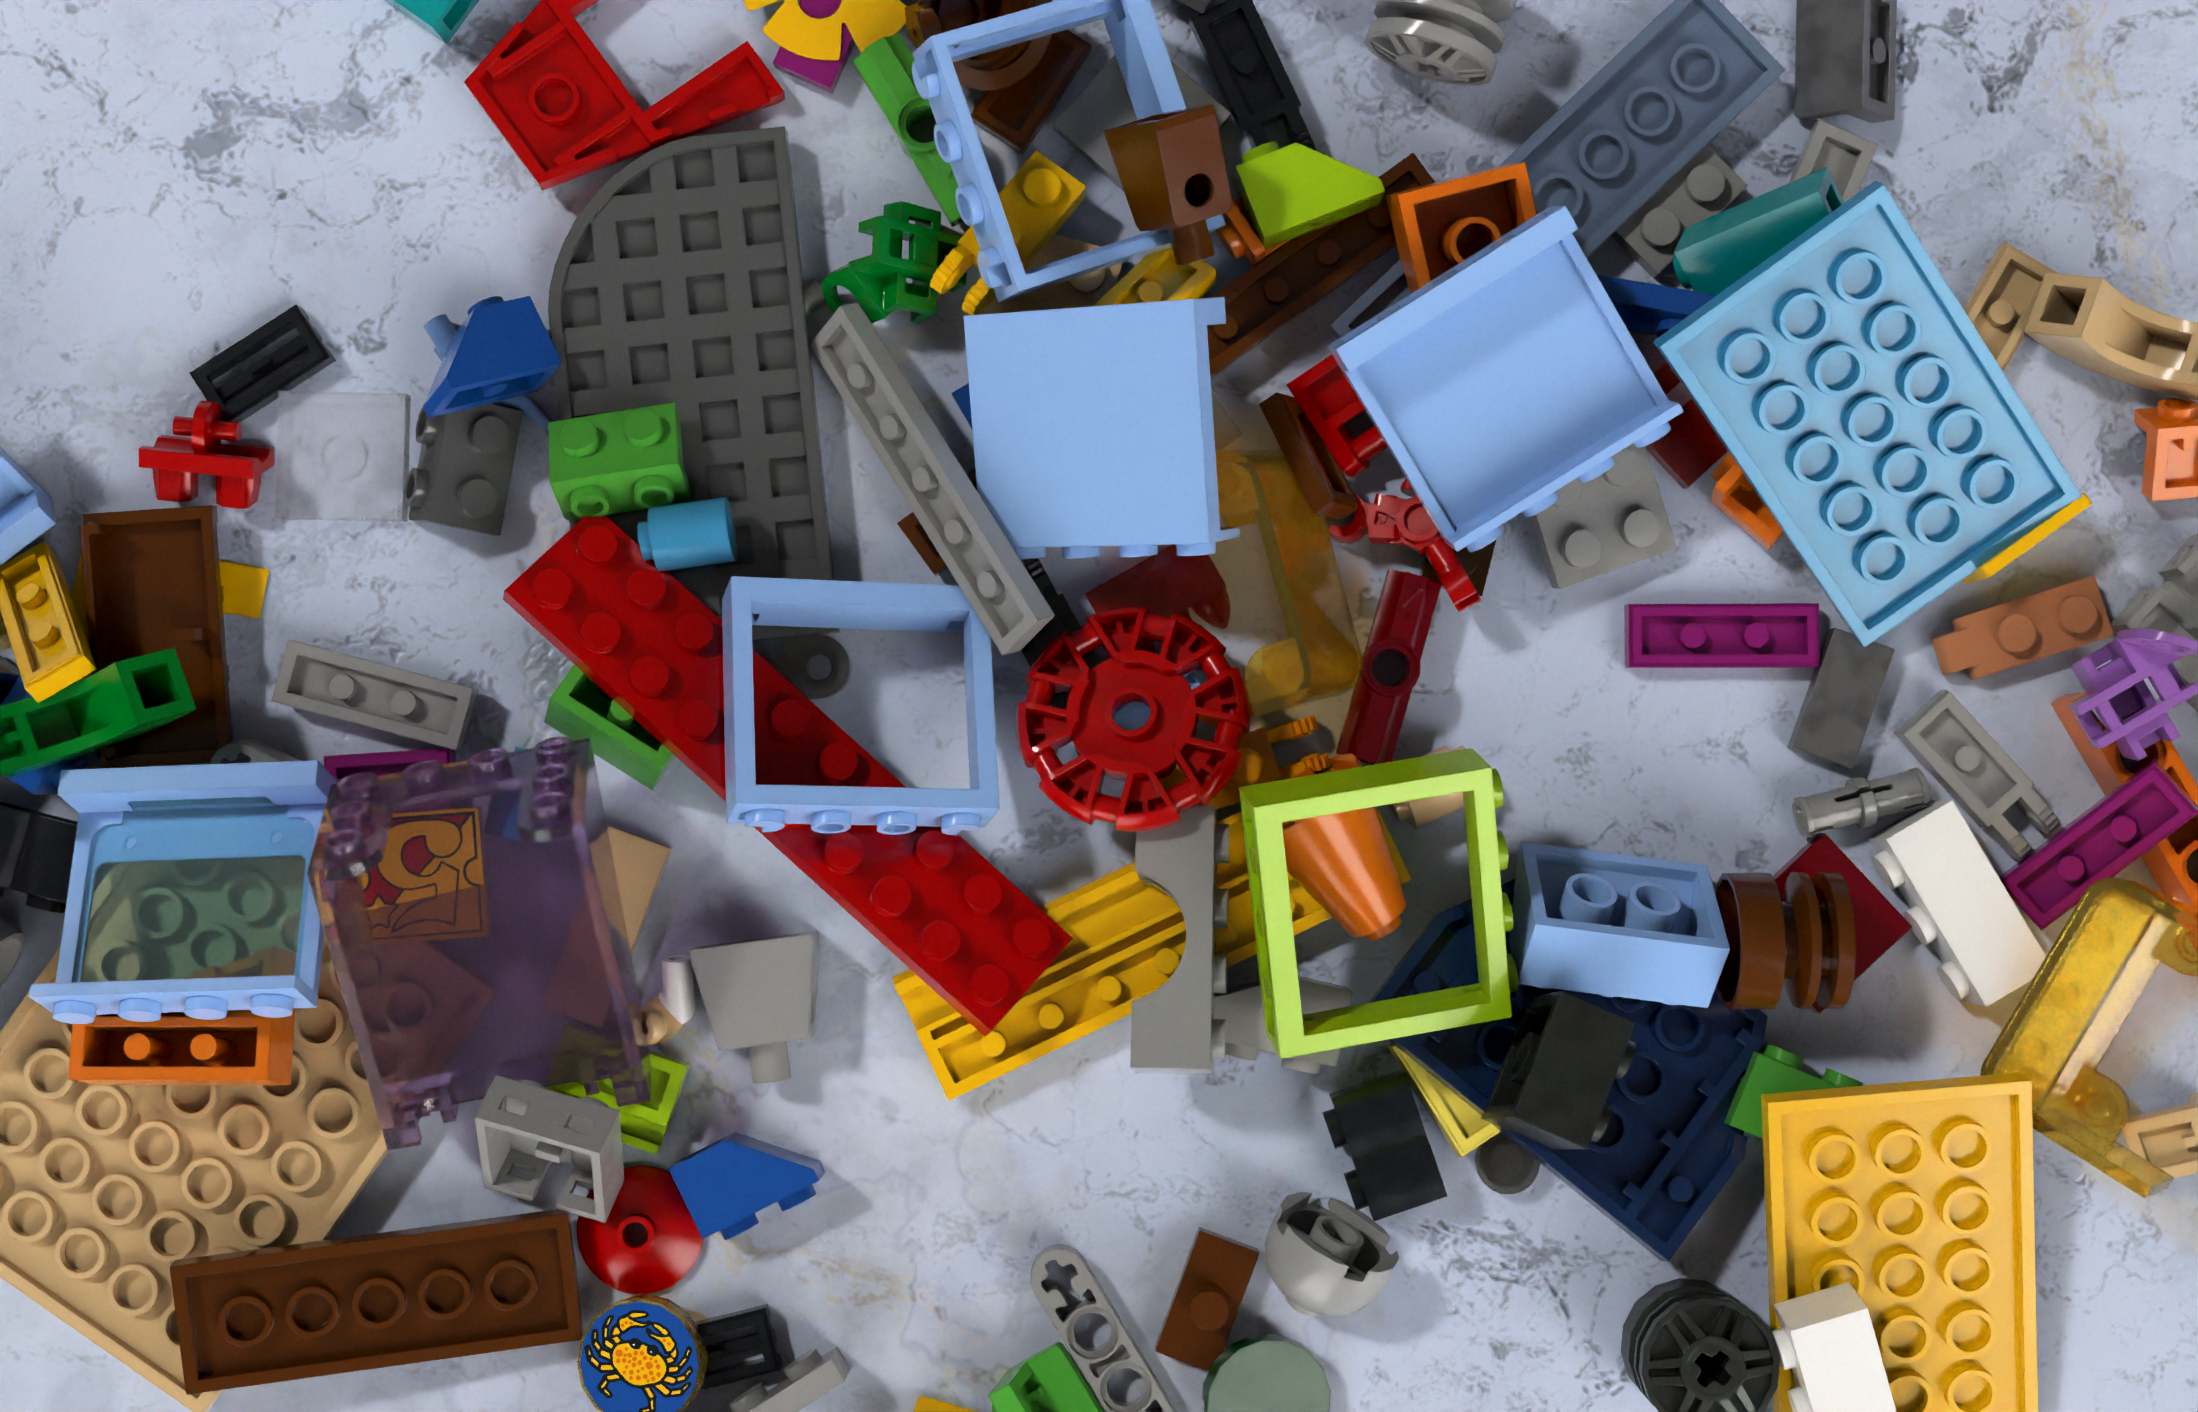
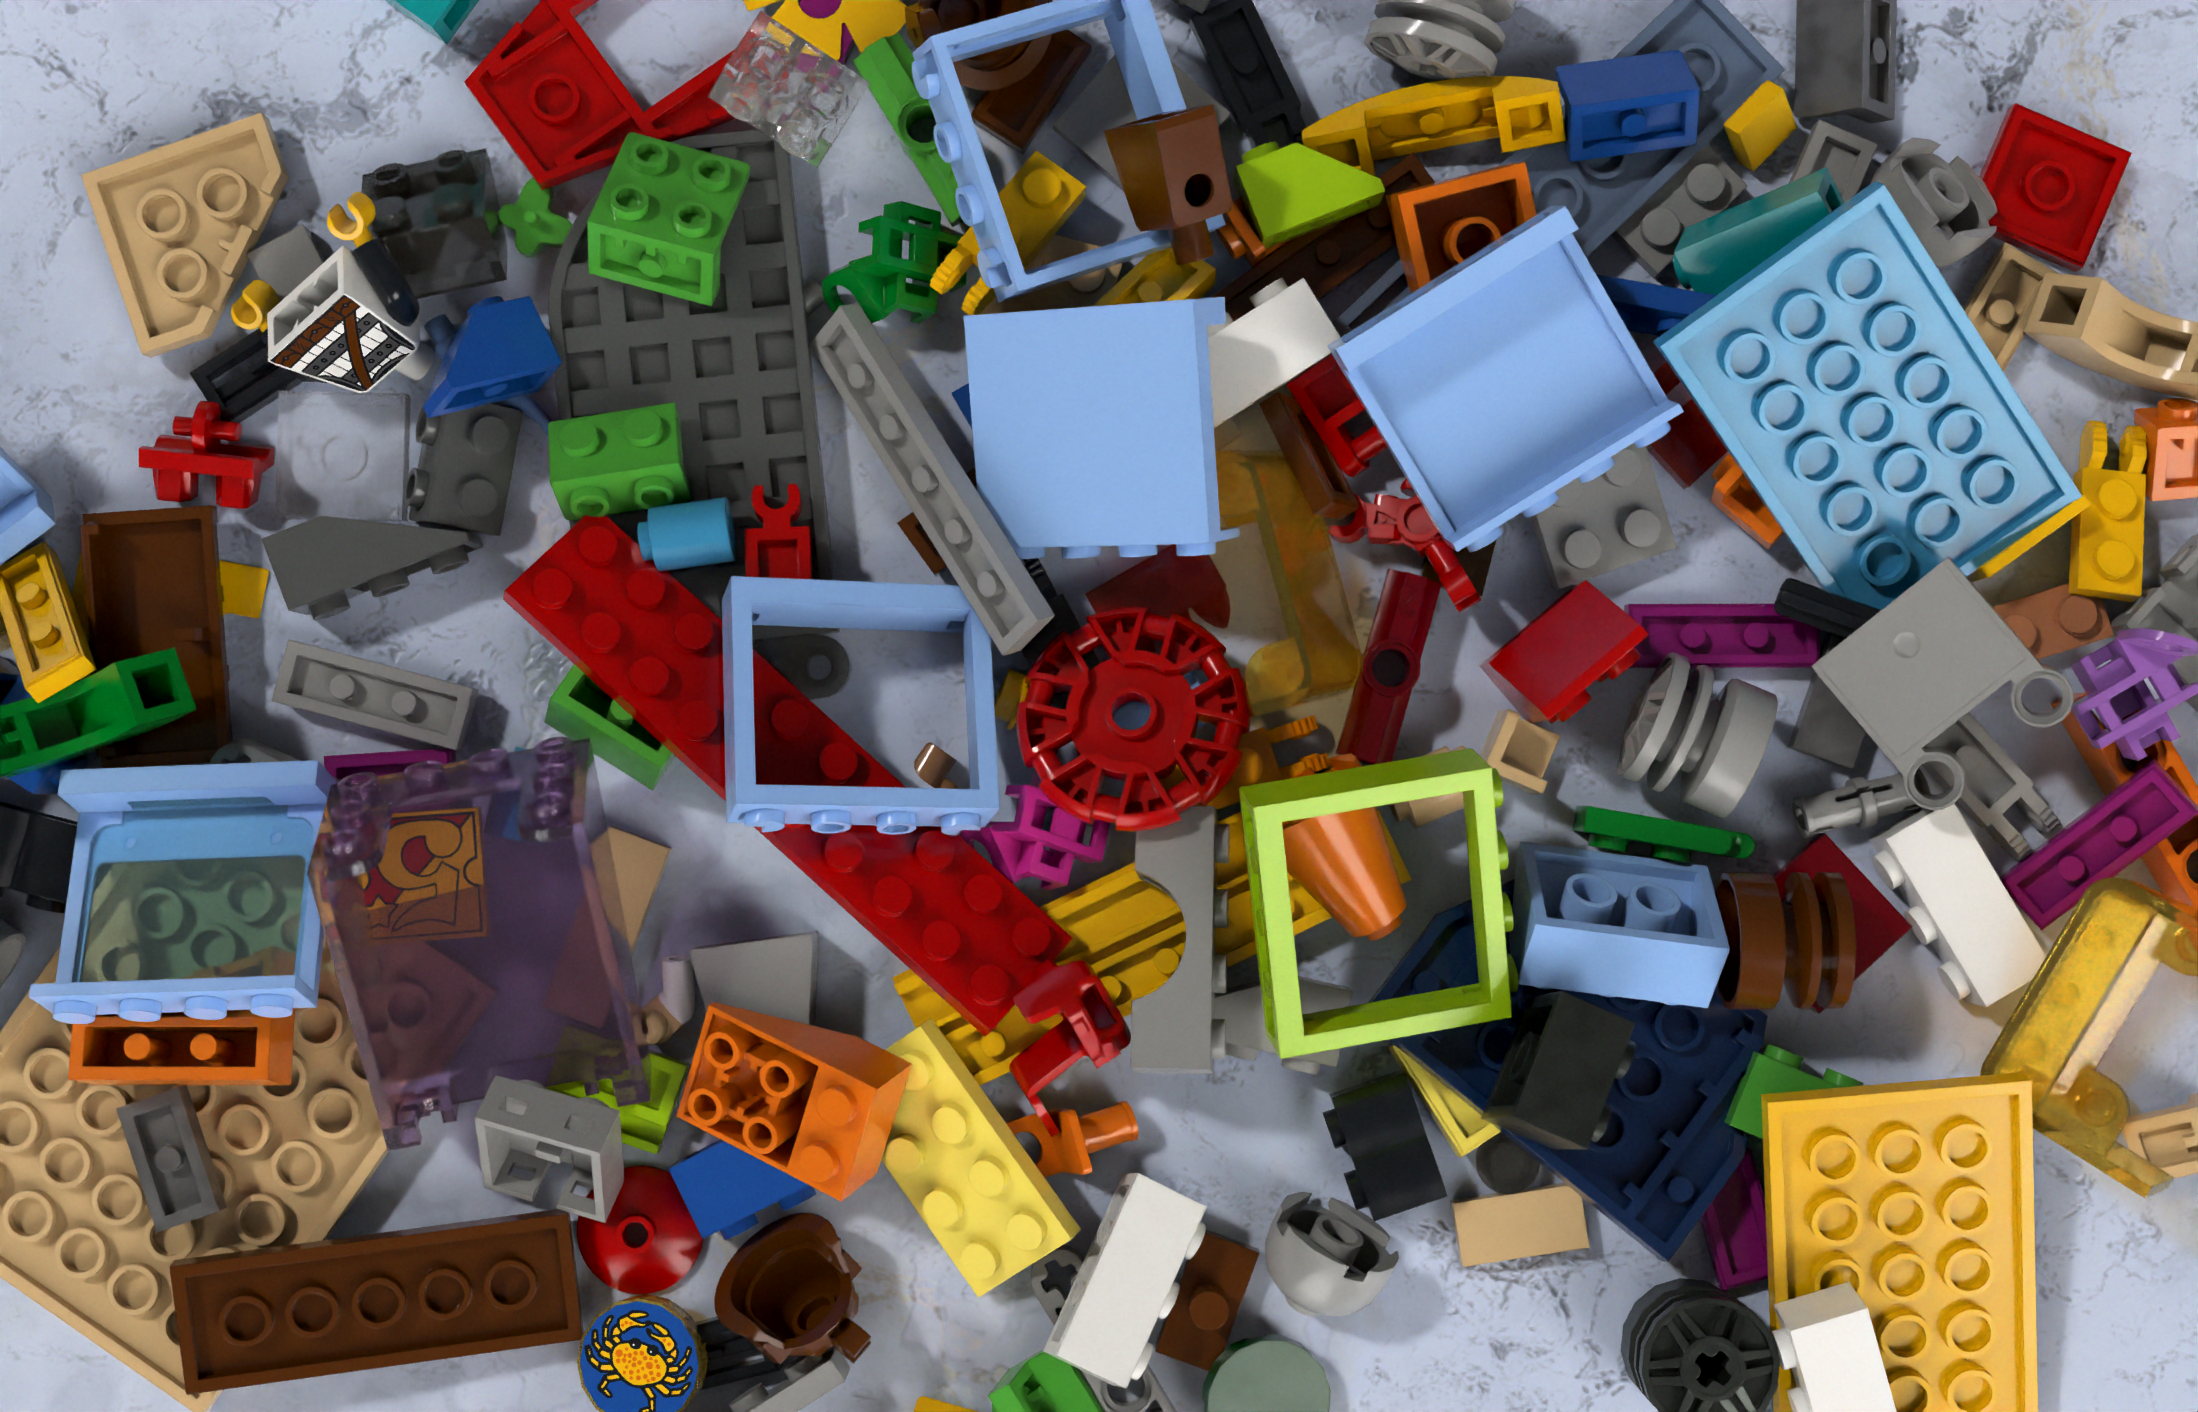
(171, 1158): none -> flat silver plate
(184, 226): none -> tan plate
(287, 260): none -> light grey tile
(340, 558): none -> dark grey slope
(347, 318): none -> torso
(440, 221): none -> clear smoke slope
(534, 220): none -> bright green piece
(665, 218): none -> bright green bracket
(778, 547): none -> red plate
(788, 89): none -> clear brick
(793, 1291): none -> reddish brown helmet
(794, 1096): none -> orange slope
(934, 765): none -> medium nougat hand
(969, 1168): none -> light yellow plate
(1009, 695): none -> yellow plate
(1019, 845): none -> dark pink piece
(1077, 1136): none -> orange bracket
(1089, 1027): none -> red piece
(1127, 1280): none -> white brick
(1266, 346): none -> white brick
(1441, 115): none -> yellow slope
(1519, 751): none -> tan panel
(1519, 1224): none -> tan tile
(1563, 653): none -> red slope
(1628, 105): none -> blue panel
(1669, 838): none -> green hinge
(1685, 730): none -> light grey wheel
(1737, 1228): none -> magenta tile
(1760, 125): none -> yellow tile
(1920, 666): none -> light grey piece
(1939, 200): none -> light grey cylinder
(2050, 186): none -> red tile
(2109, 532): none -> yellow hinge

